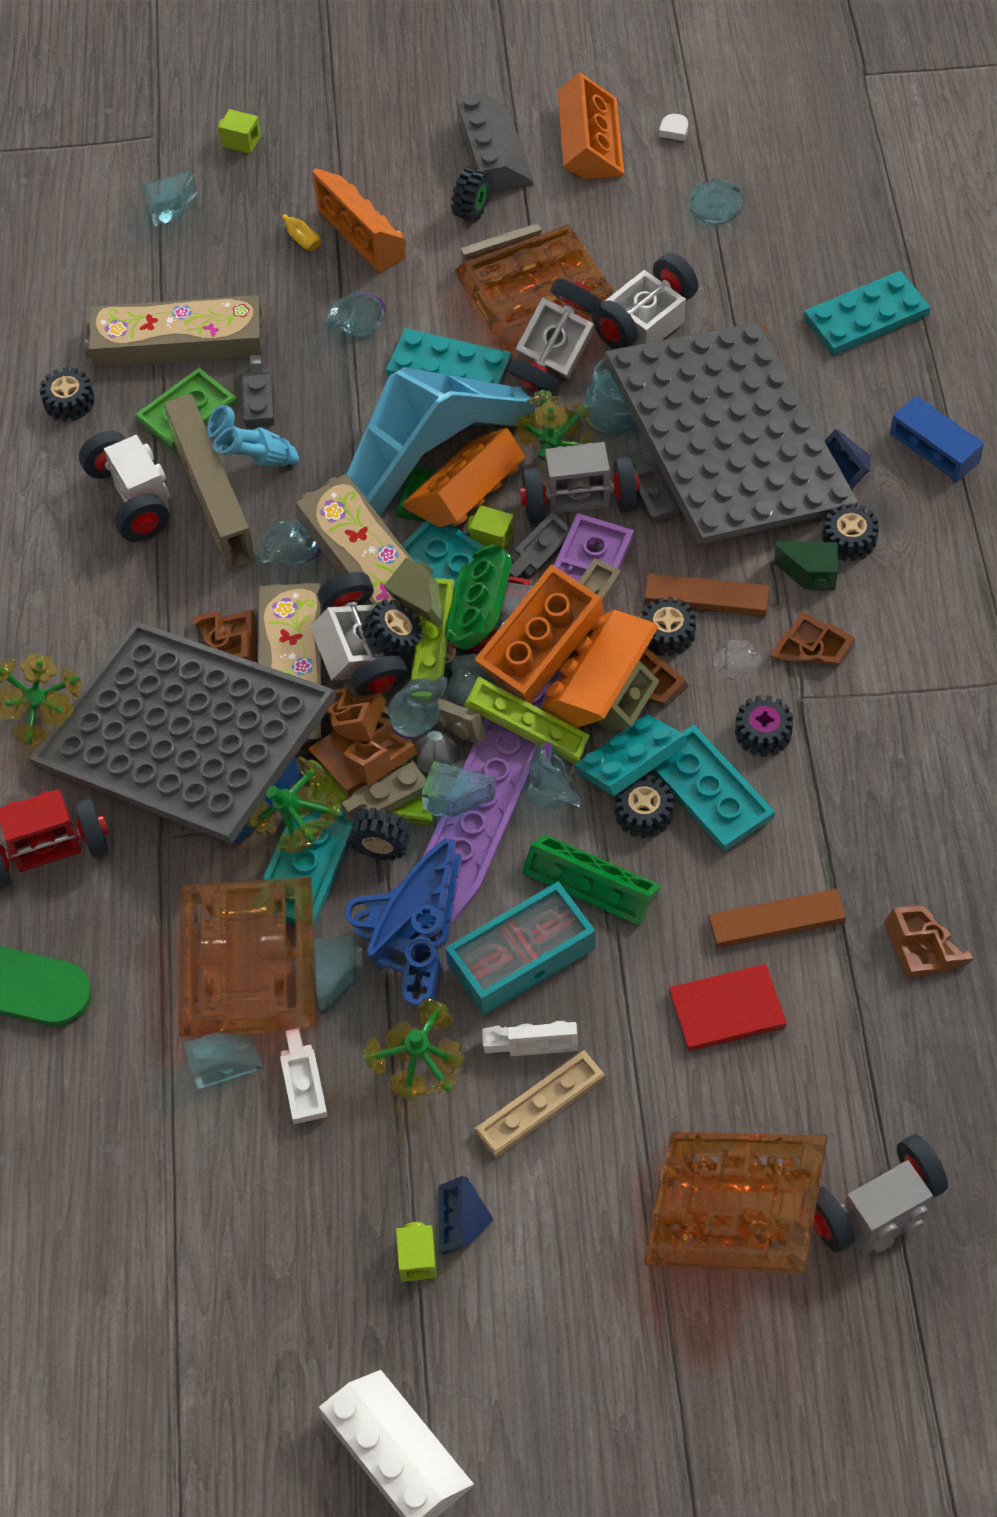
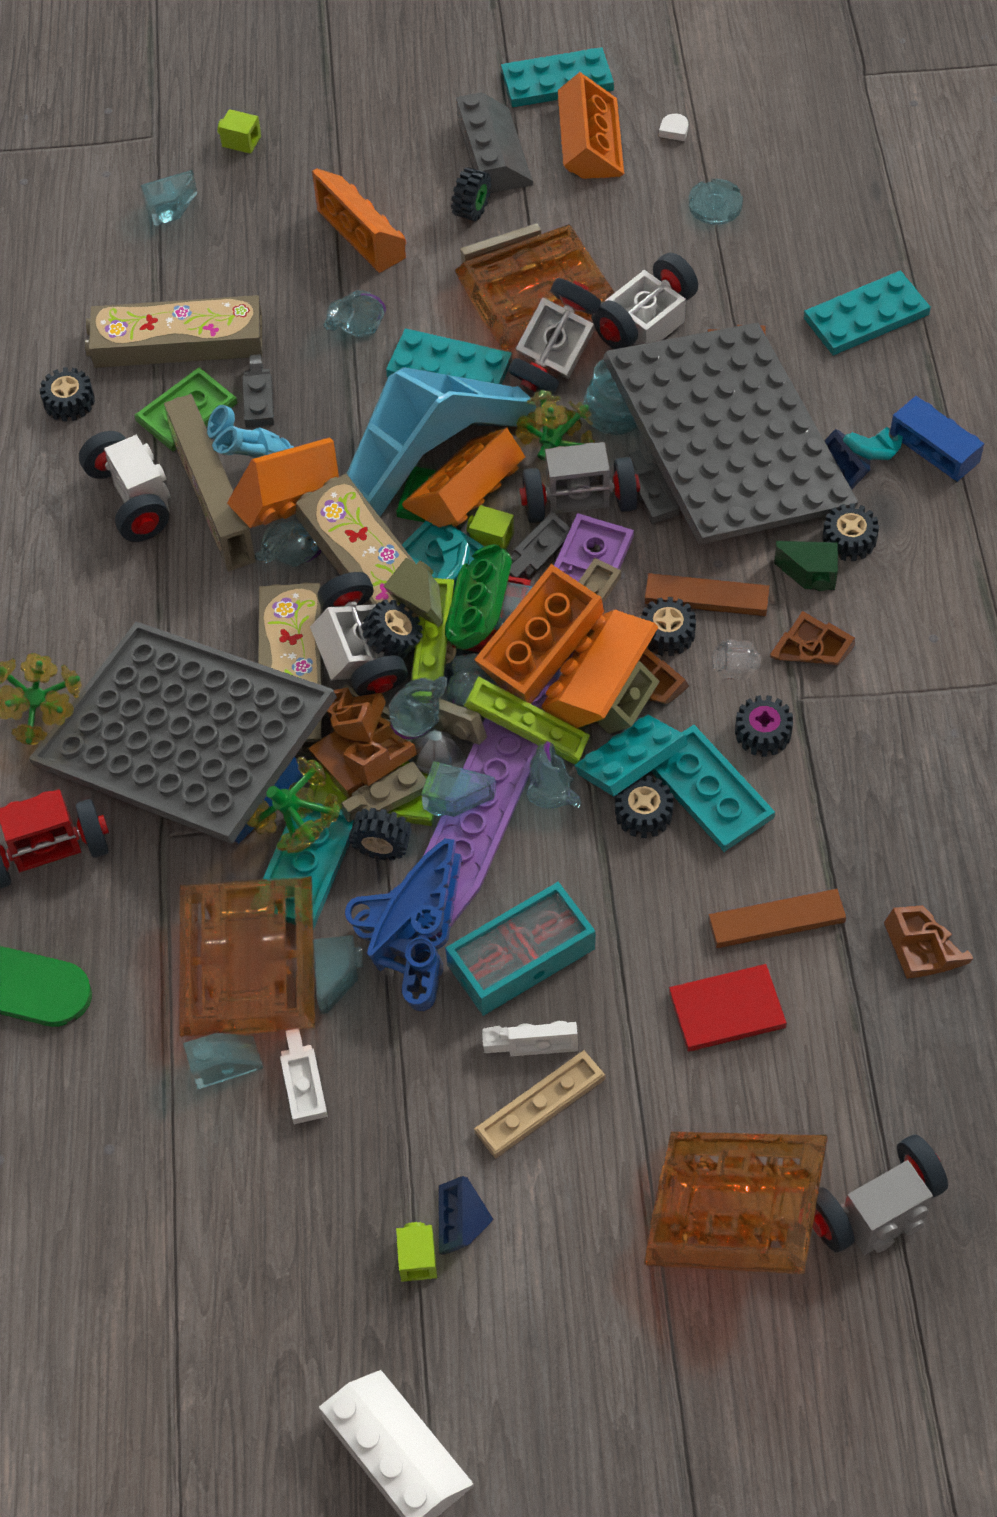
(230, 633): dark orange slope -> none
(279, 479): none -> orange slope
(302, 233): yellow piece -> none
(414, 1044): clear yellow plant -> none
(454, 552): none -> teal piece
(540, 78): none -> teal plate
(590, 878): green fence -> none
(874, 448): none -> teal piece

